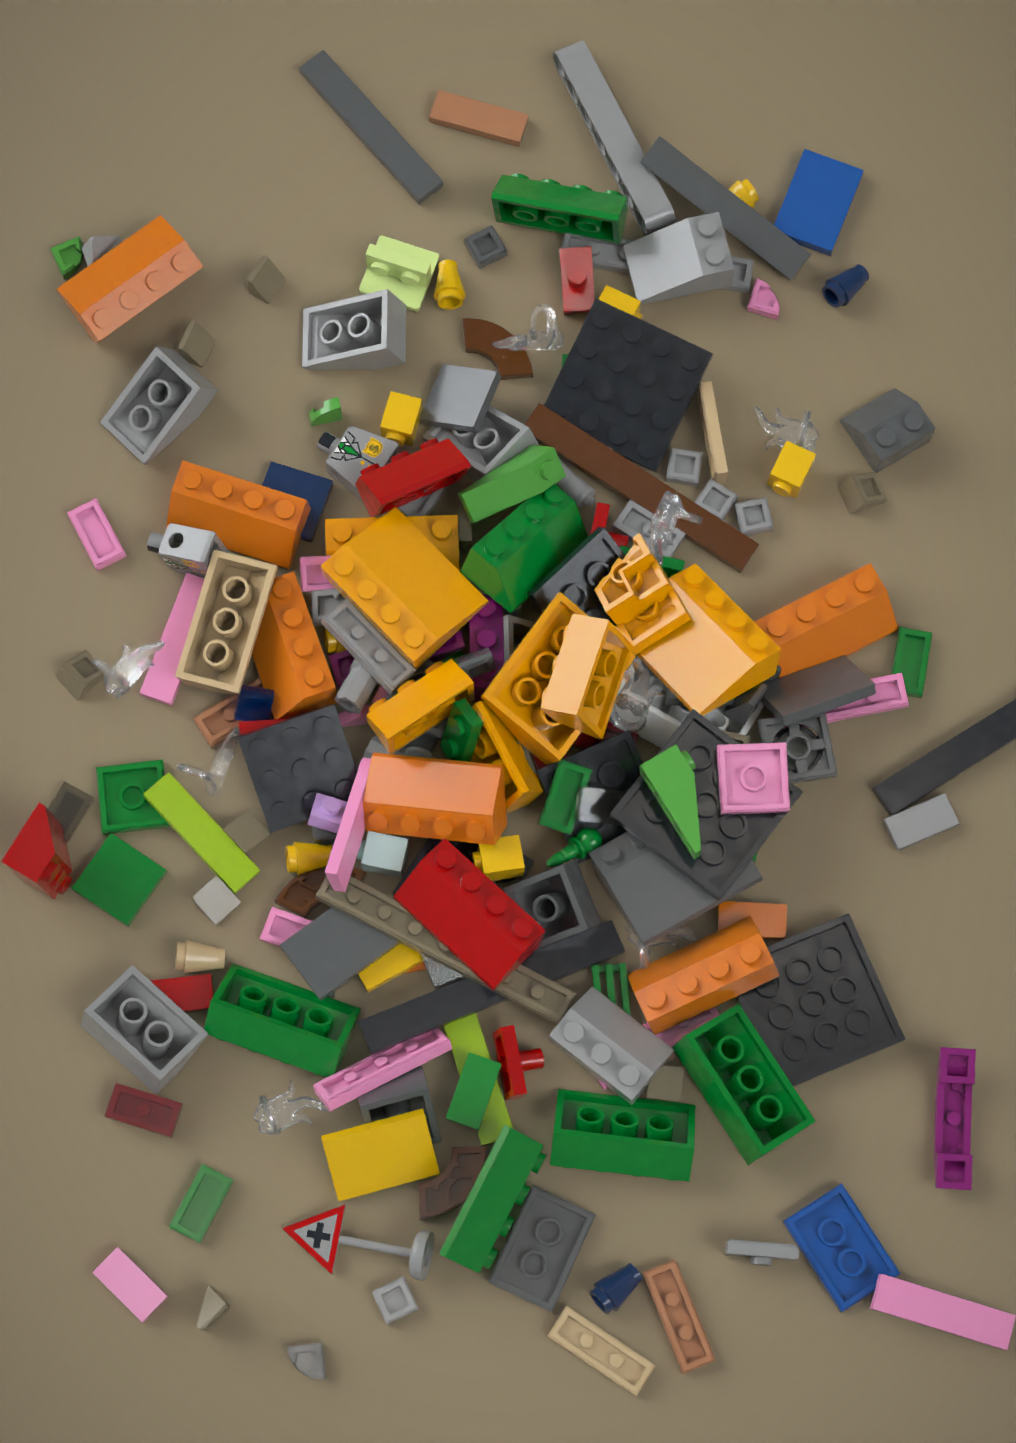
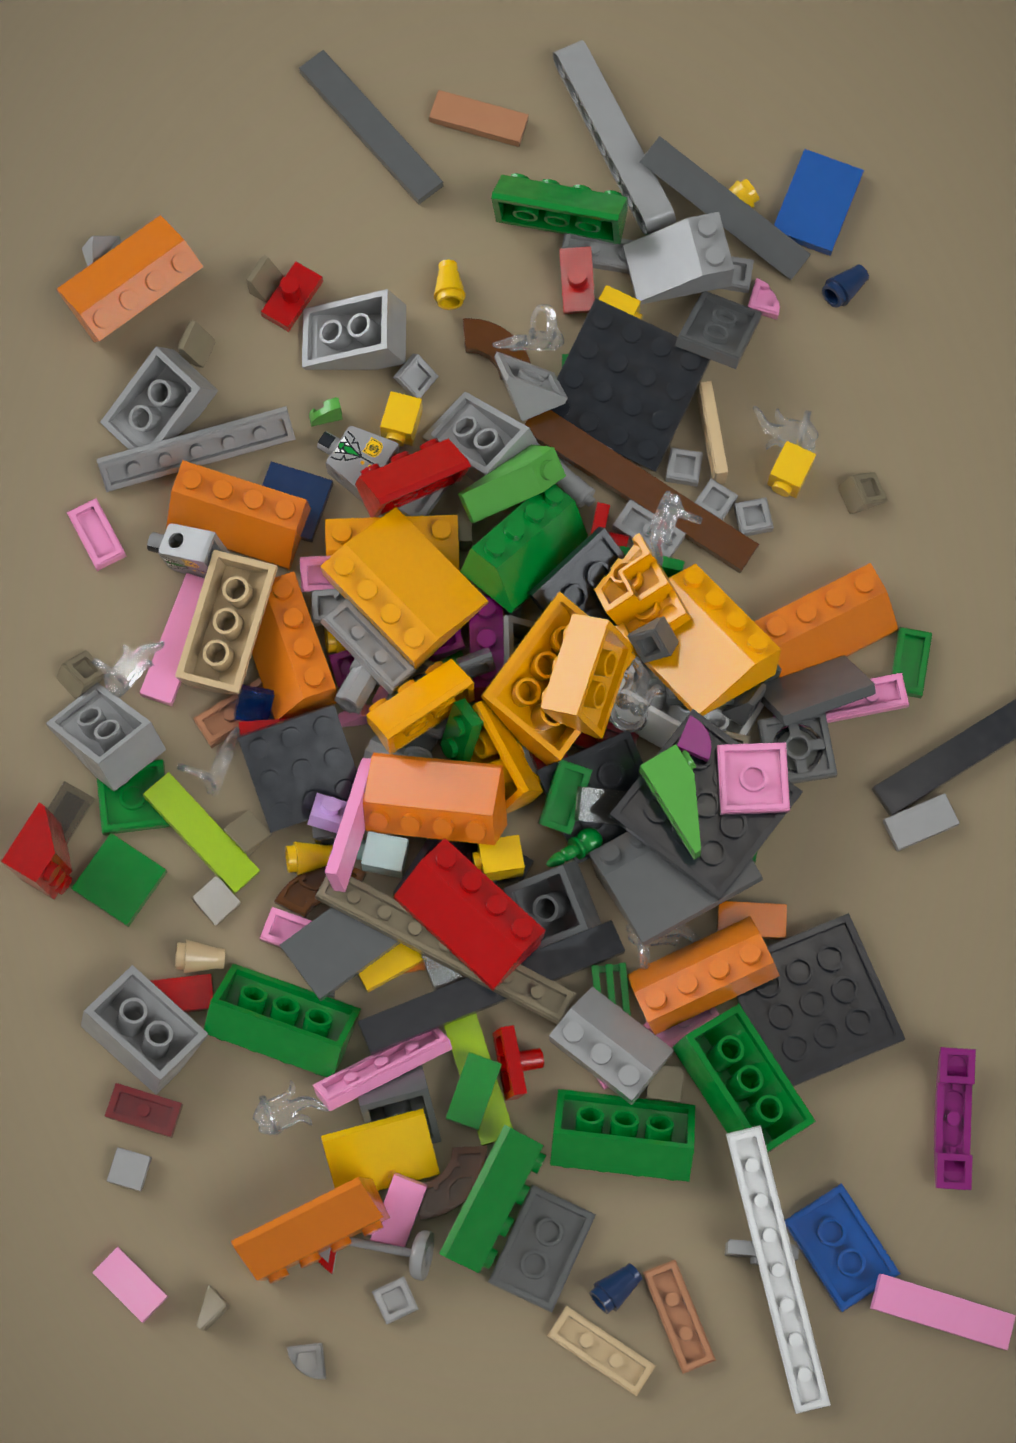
(68, 256): bright green tile -> none
(107, 736): none -> light grey slope
(129, 1169): none -> light grey tile
(197, 448): none -> light grey tile
(201, 1203): green tile -> none
(292, 296): none -> red tile
(311, 1229): none -> orange slope
(400, 269): yellowish green bracket -> none
(402, 1205): none -> bright pink tile
(416, 376): none -> light grey tile
(460, 398): tile -> none
(485, 247): dark grey tile -> none
(529, 386): none -> light grey slope
(654, 640): none -> dark grey slope
(695, 740): none -> magenta tile
(718, 329): none -> dark grey tile
(778, 1269): none -> white tile
(888, 428): dark grey slope -> none

